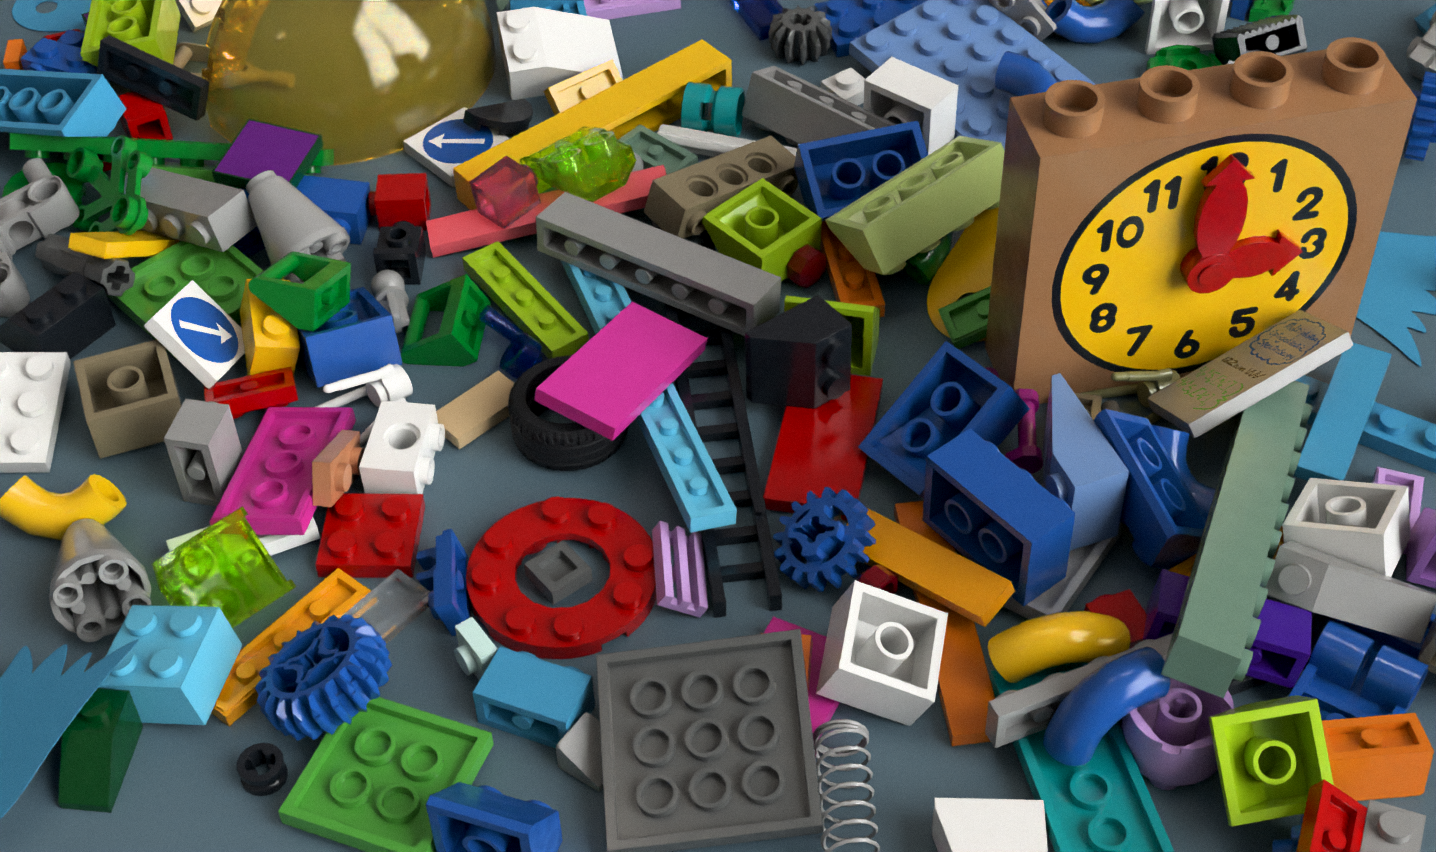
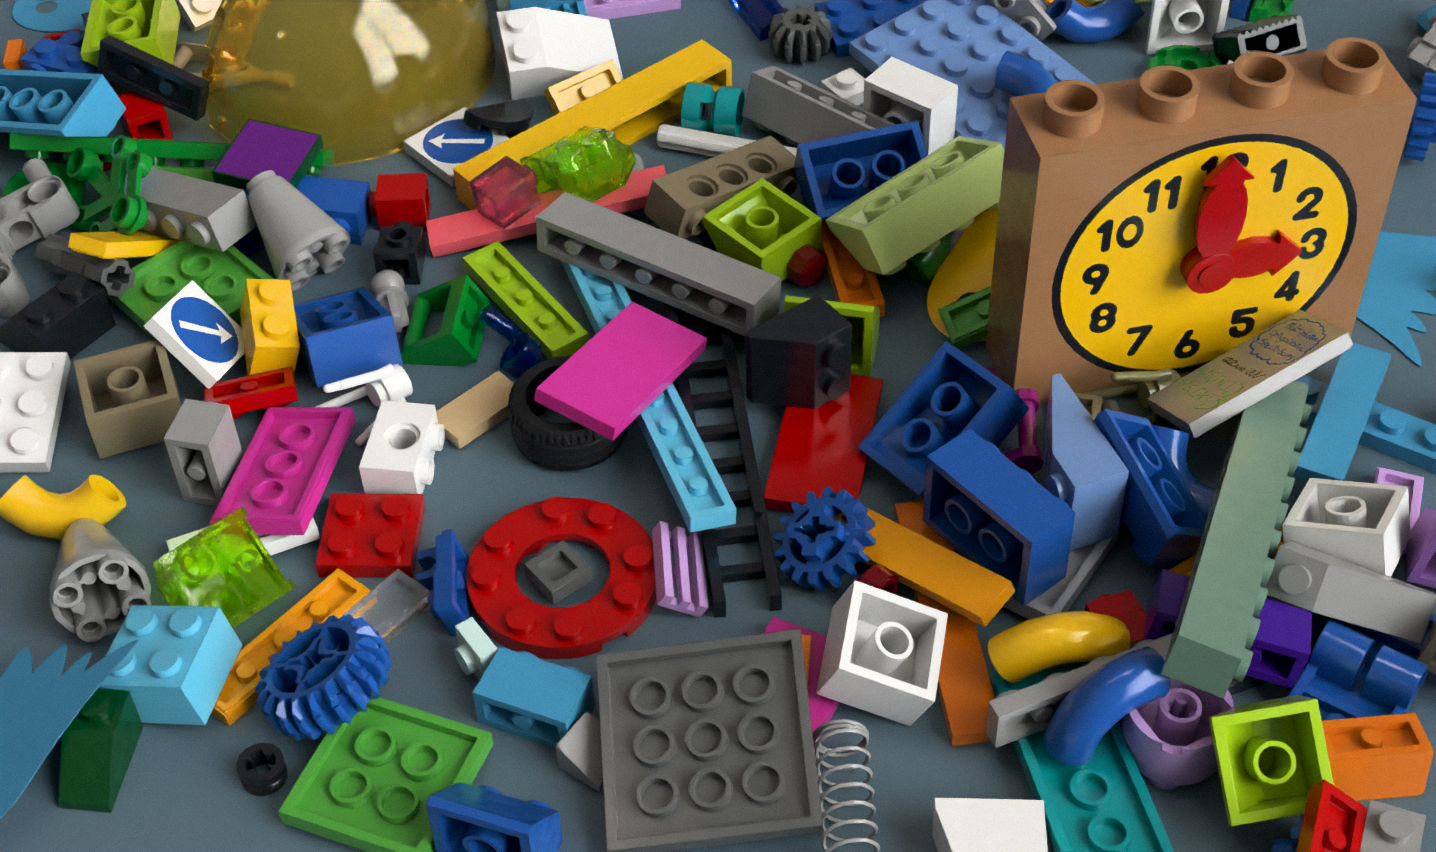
(306, 304): green tile -> none
(336, 468): nougat plate -> none
(657, 150): sand green plate -> none

